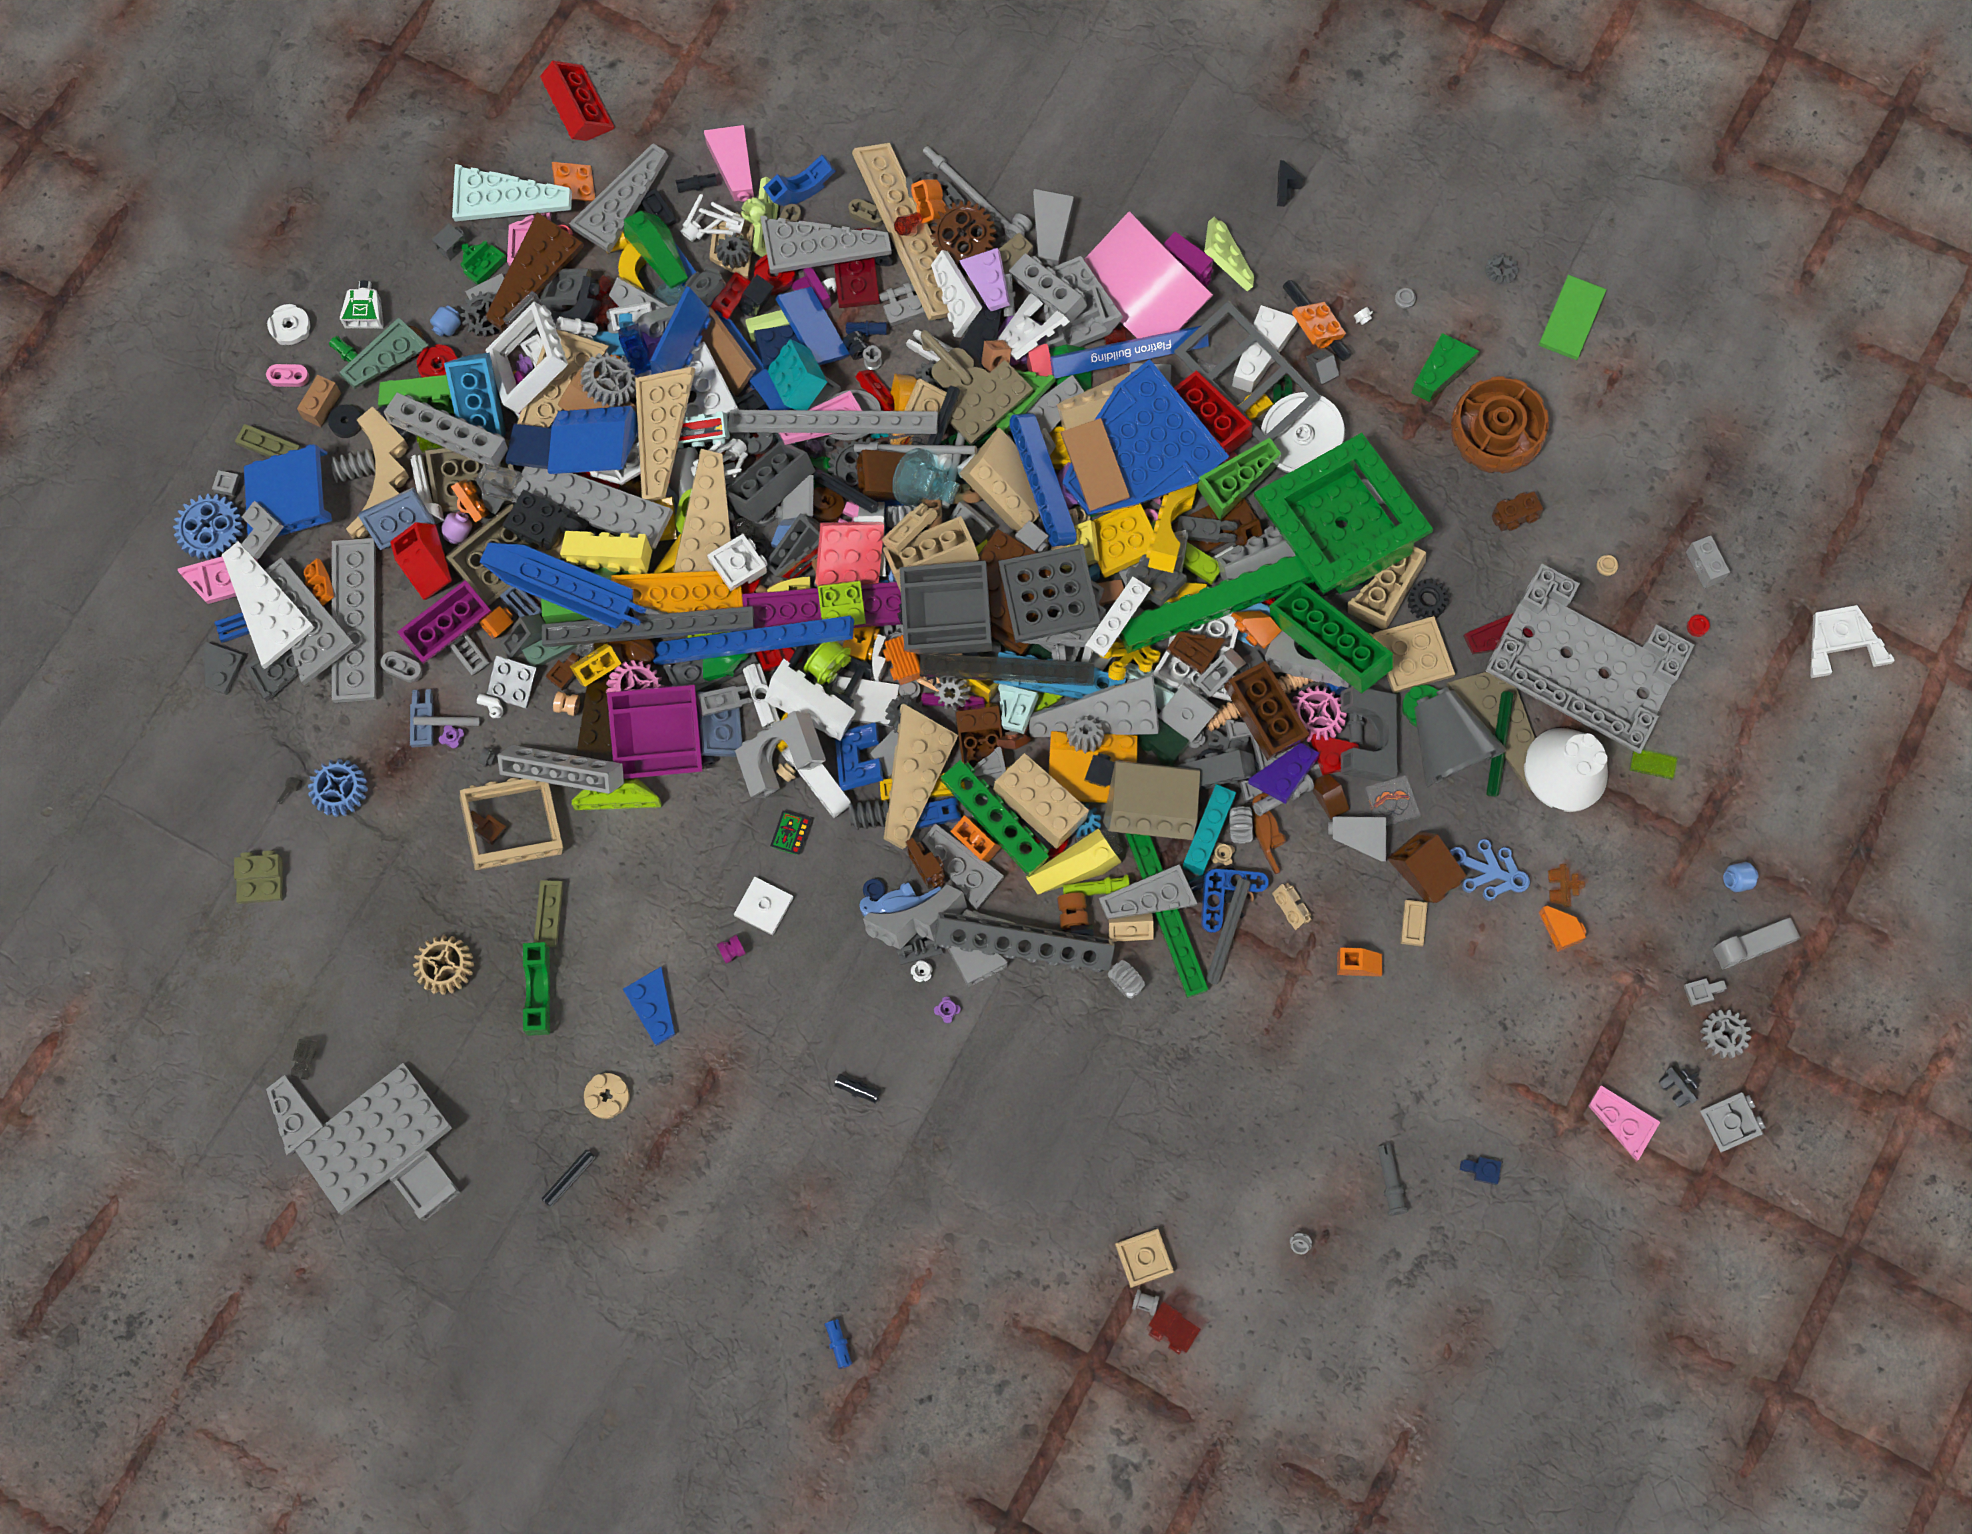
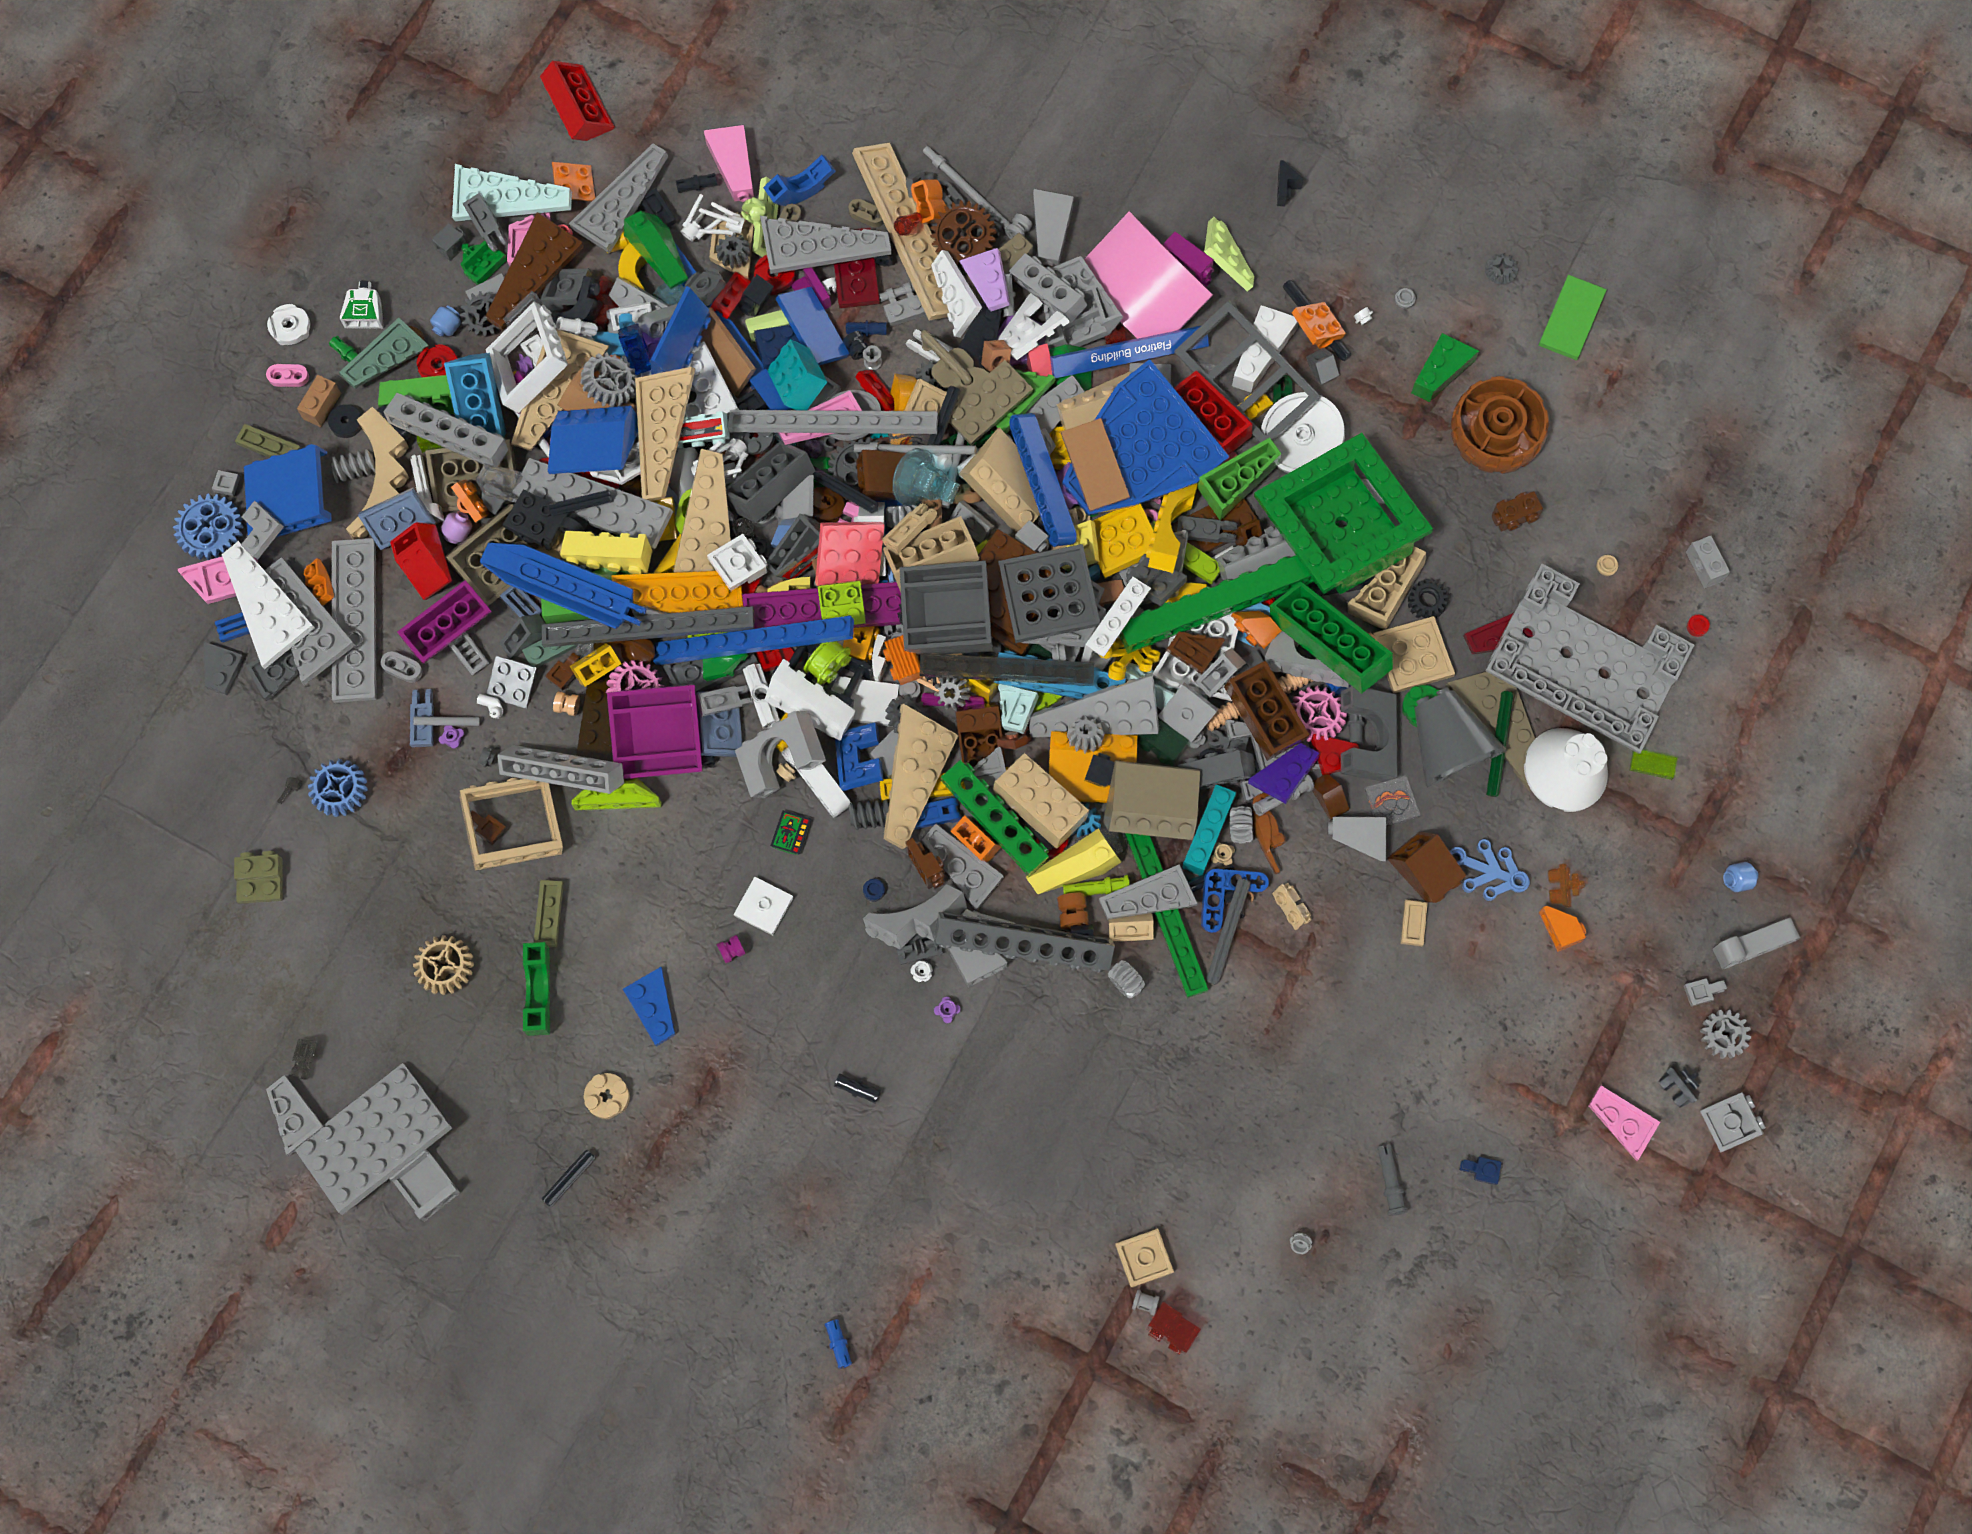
(484, 220): none -> dark grey hinge
(496, 621): orange slope -> none
(529, 446): dark blue tile -> none
(580, 502): none -> black axle
(895, 901): medium blue animal -> none
(1359, 962): orange slope -> none
(1841, 631): white wing -> none

